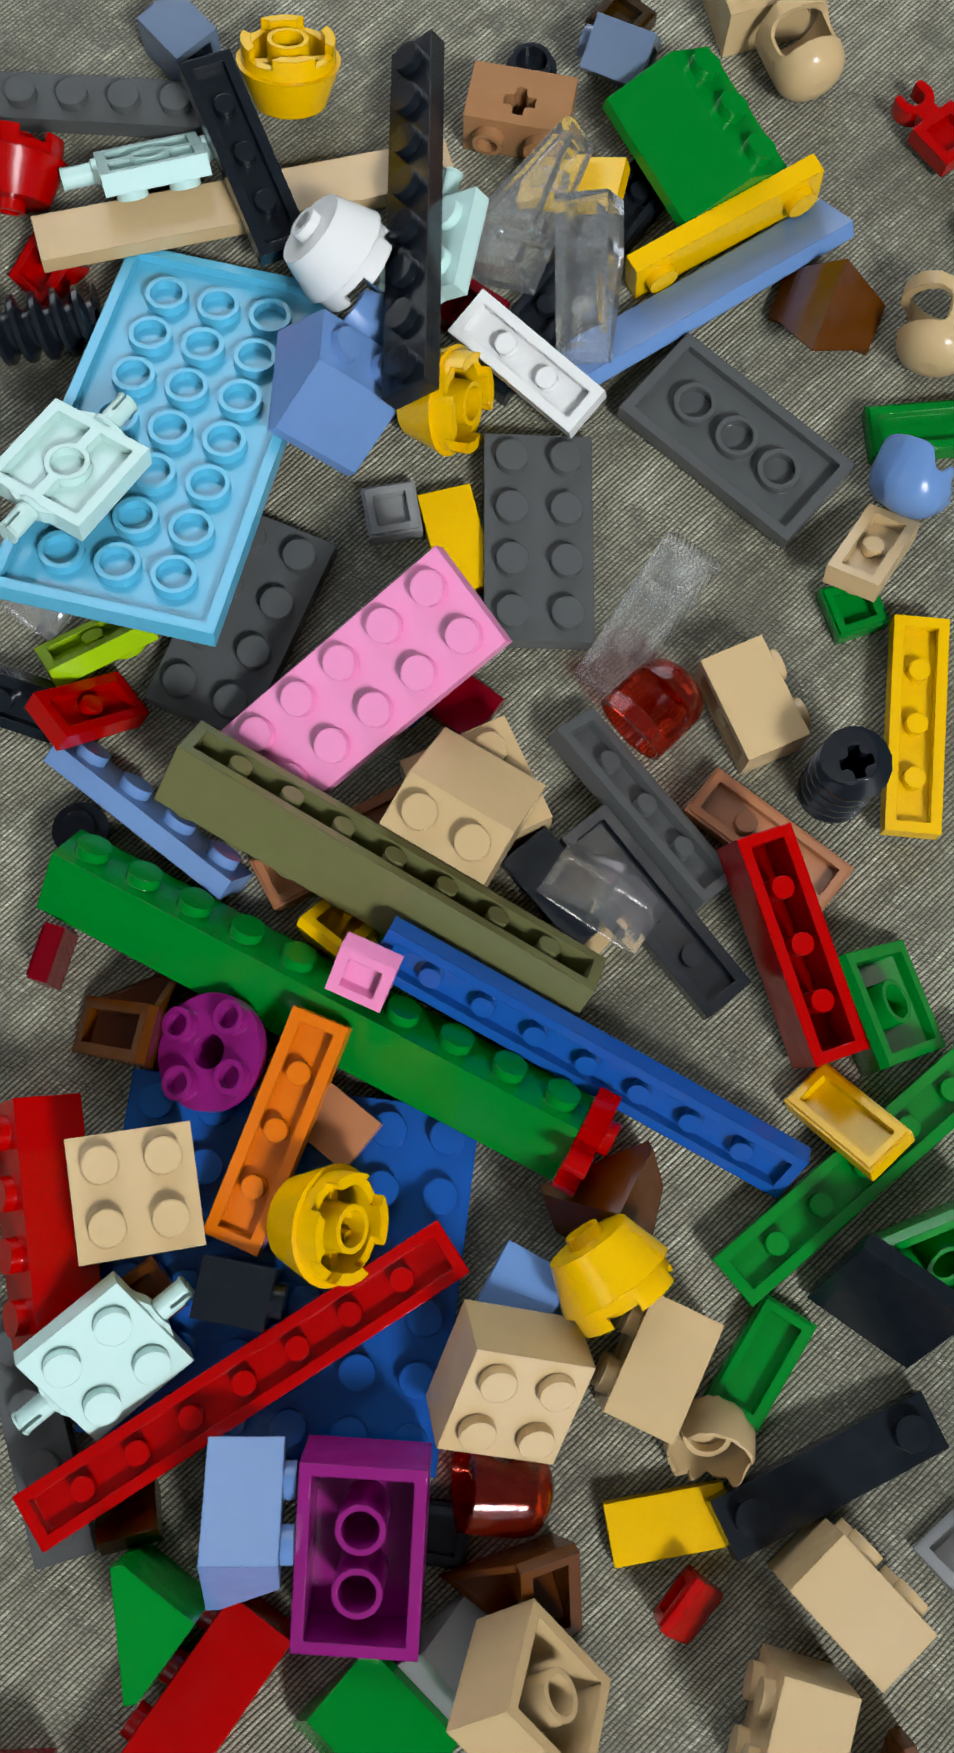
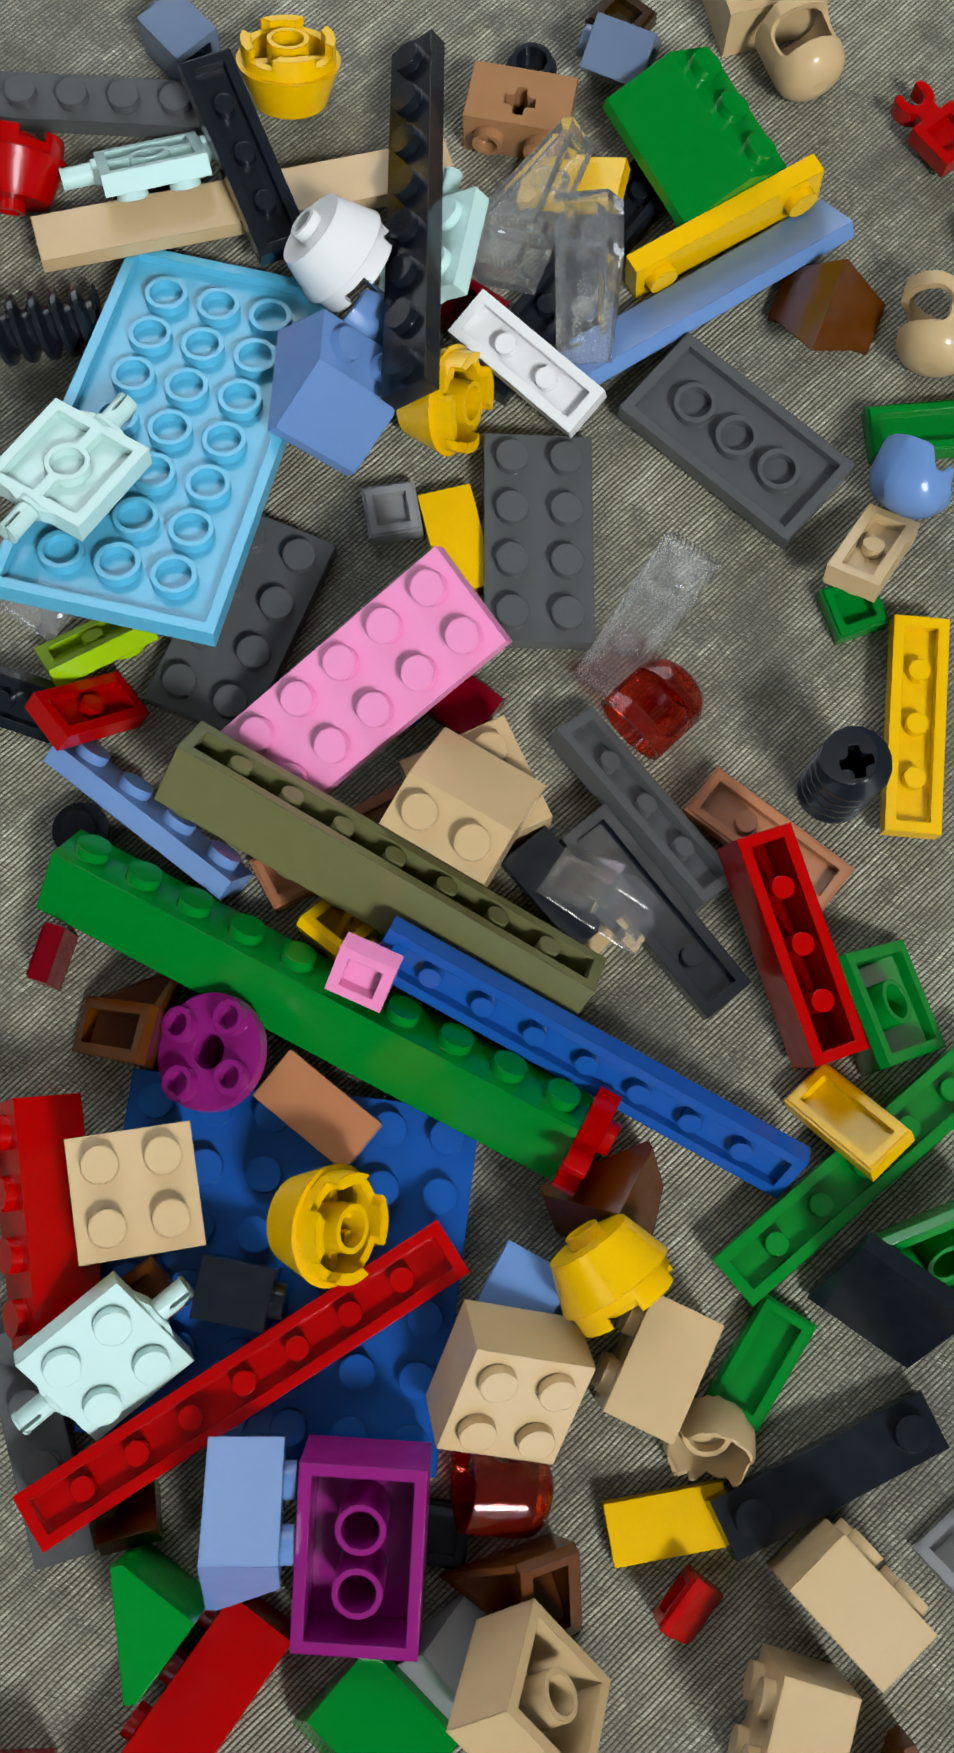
(30, 275): red slope -> none
(277, 1127): orange plate -> none
(752, 704): tan brick -> none

